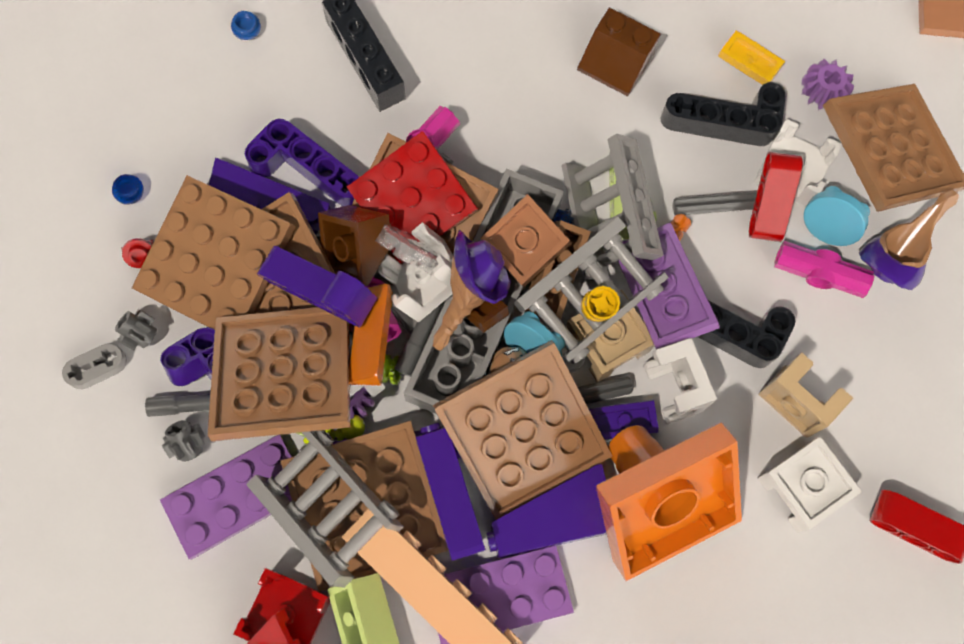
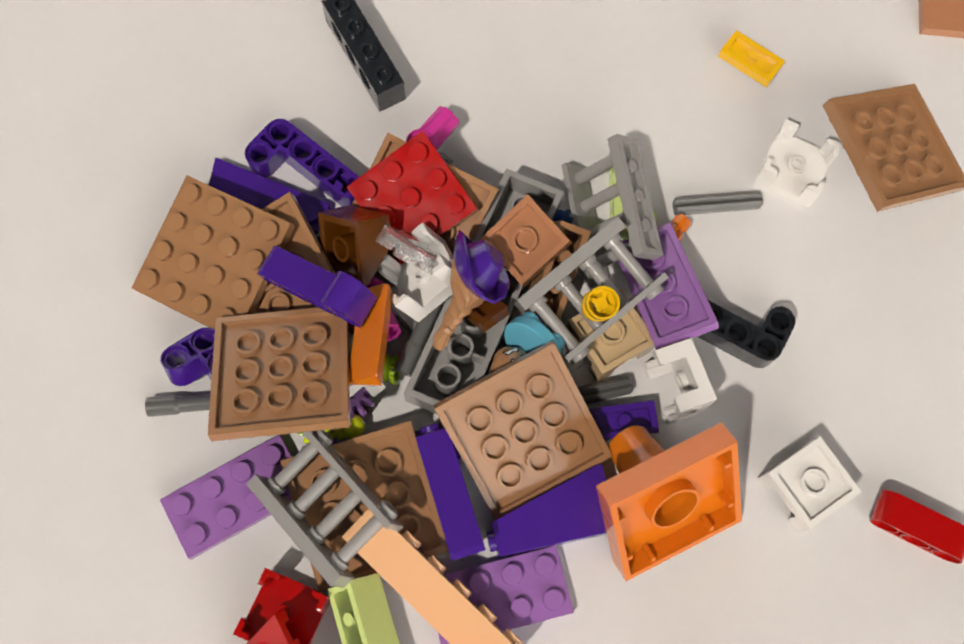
(92, 360): light grey beam -> none
(127, 189): clear blue plate -> none
(135, 251): red plate -> none
(136, 329): dark grey gear -> none
(183, 440): dark grey gear -> none
(245, 25): blue plate -> none
(619, 51): reddish brown slope -> none
(721, 114): black beam -> none
(775, 196): beam -> none
(797, 404): tan panel -> none
(824, 269): dark pink piece -> none
(826, 82): medium lavender gear -> none
(836, 217): medium azure tile -> none
(903, 251): medium nougat hat -> none

